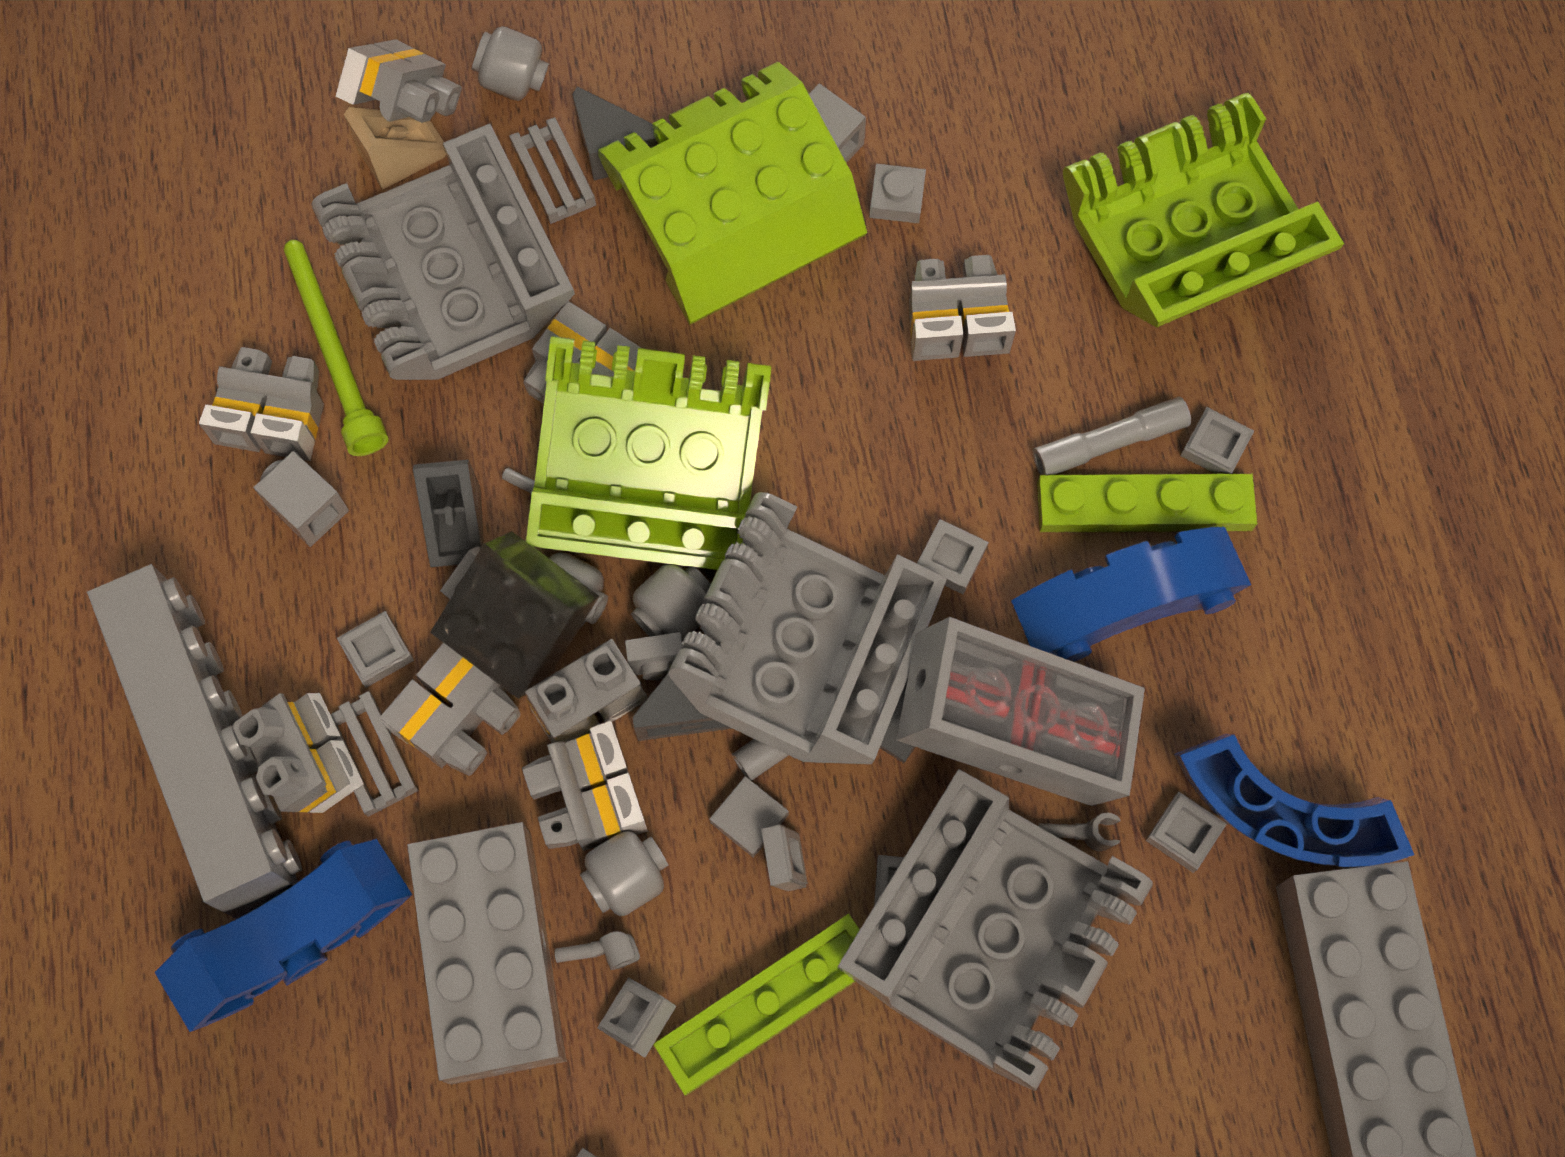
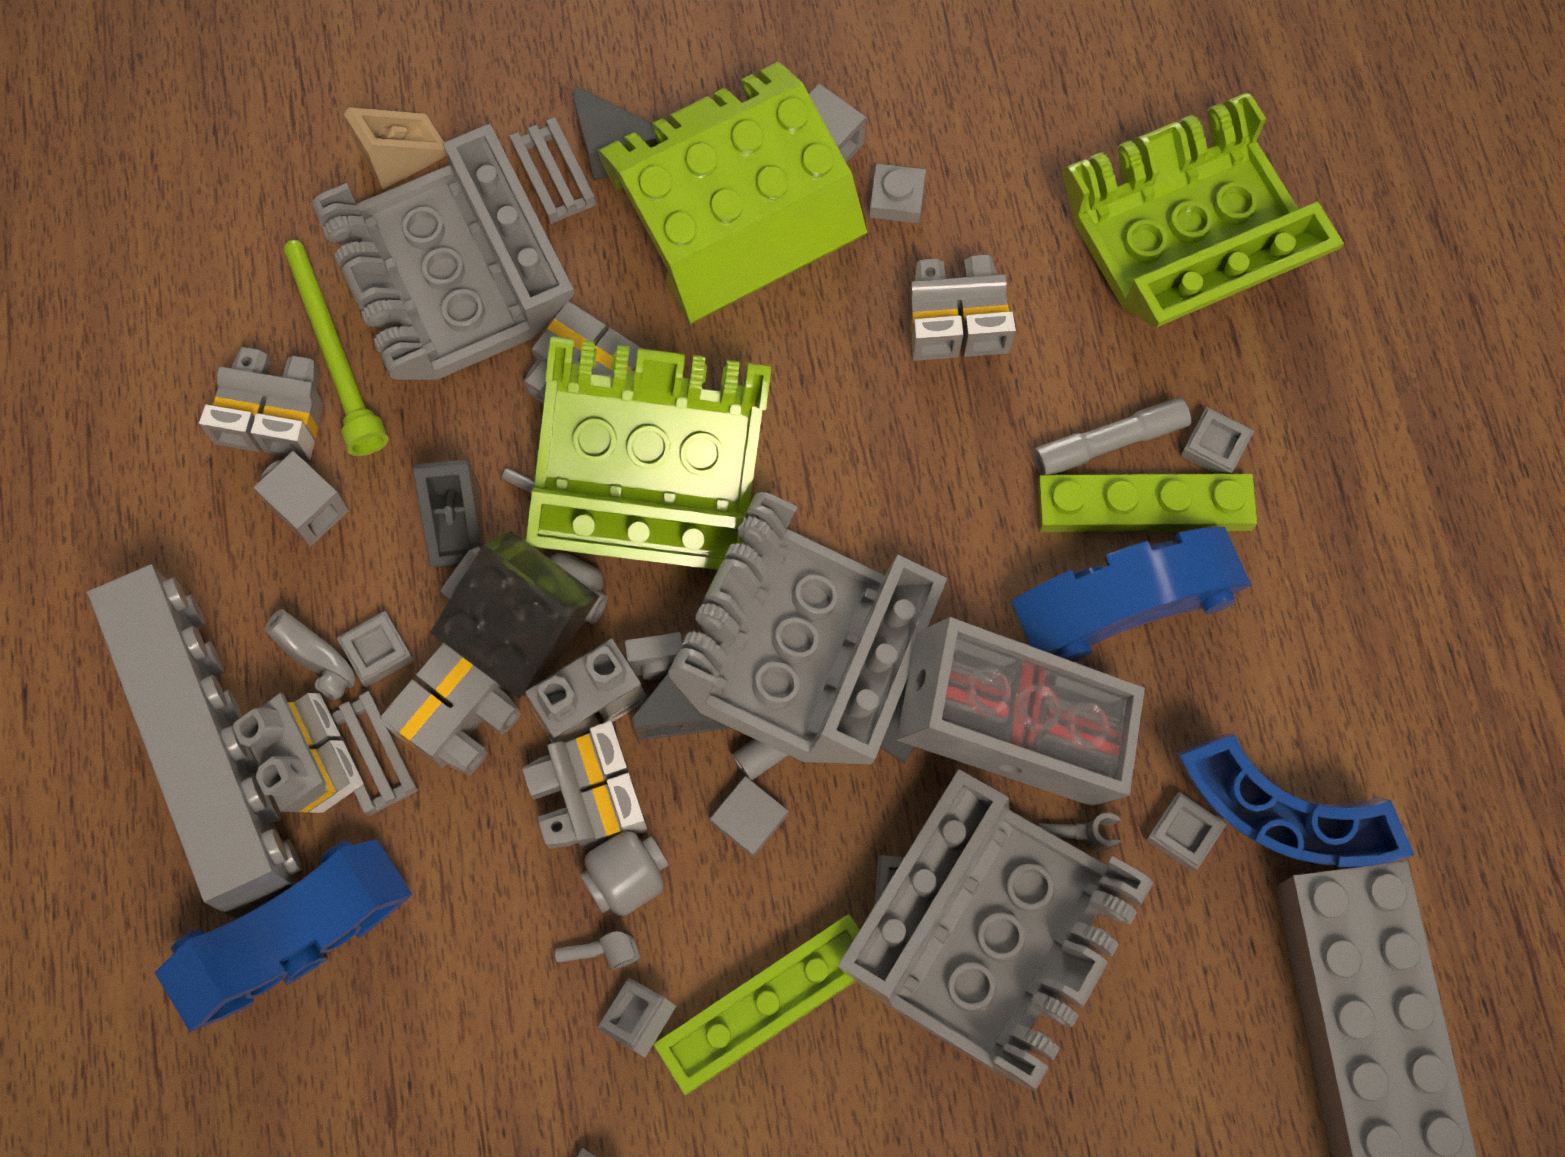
(312, 653): none -> light grey arm
(399, 78): light grey hips -> none
(485, 954): light grey brick -> none
(509, 63): light grey head -> none
(670, 601): light grey head -> none
(784, 858): light grey tile -> none
(953, 555): light grey plate -> none

